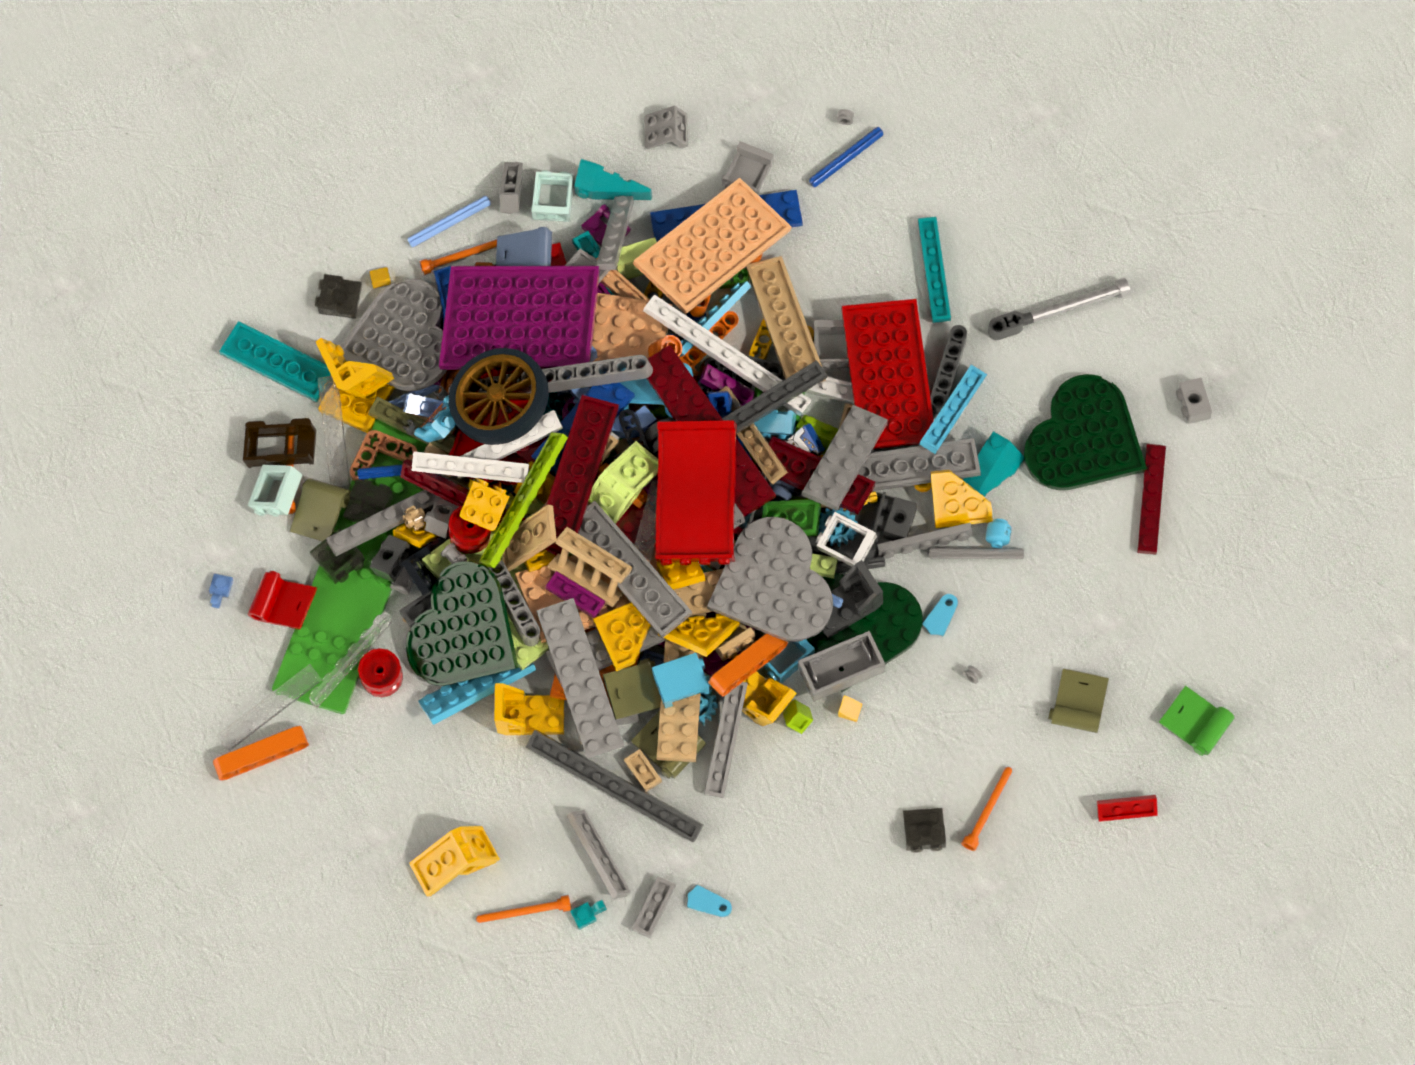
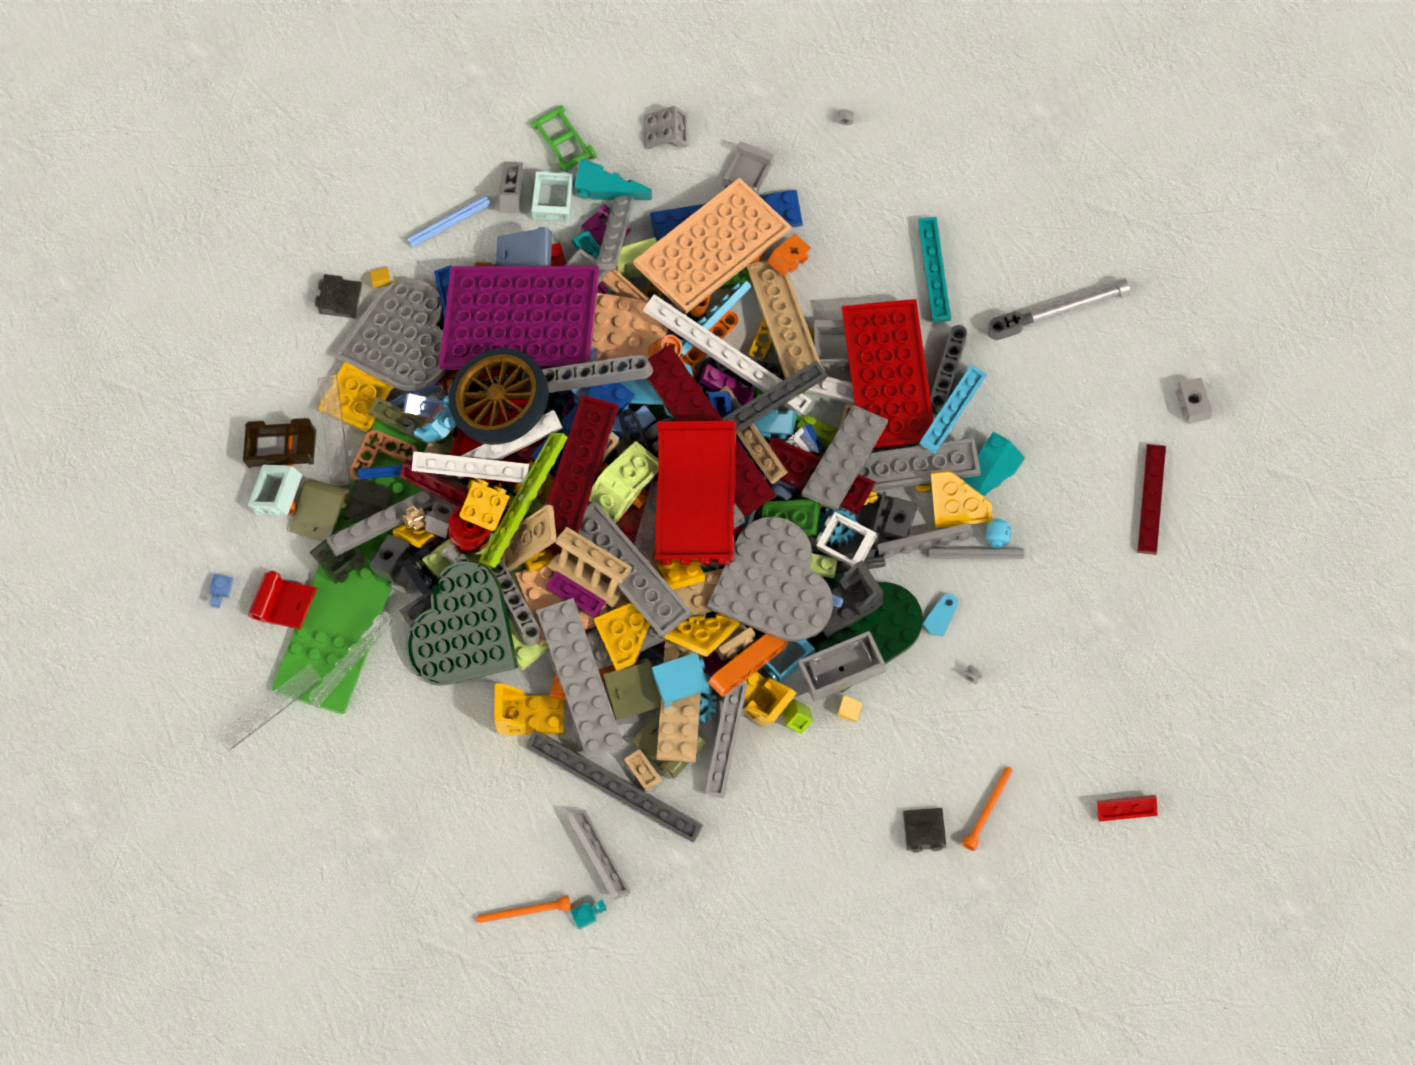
(260, 753): orange beam -> none
(275, 360): teal plate -> none
(350, 376): yellow bracket -> none
(380, 672): red wheel -> none
(429, 265): orange piece -> none
(455, 854): yellow bracket -> none
(460, 695): medium azure plate -> none
(563, 165): none -> bright green piece
(653, 907): light grey plate -> none
(708, 902): medium azure piece -> none
(789, 255): none -> orange brick
(846, 156): blue axle -> none
(1079, 701): olive door -> none
(1086, 437): dark green plate -> none
(1197, 722): bright green door -> none

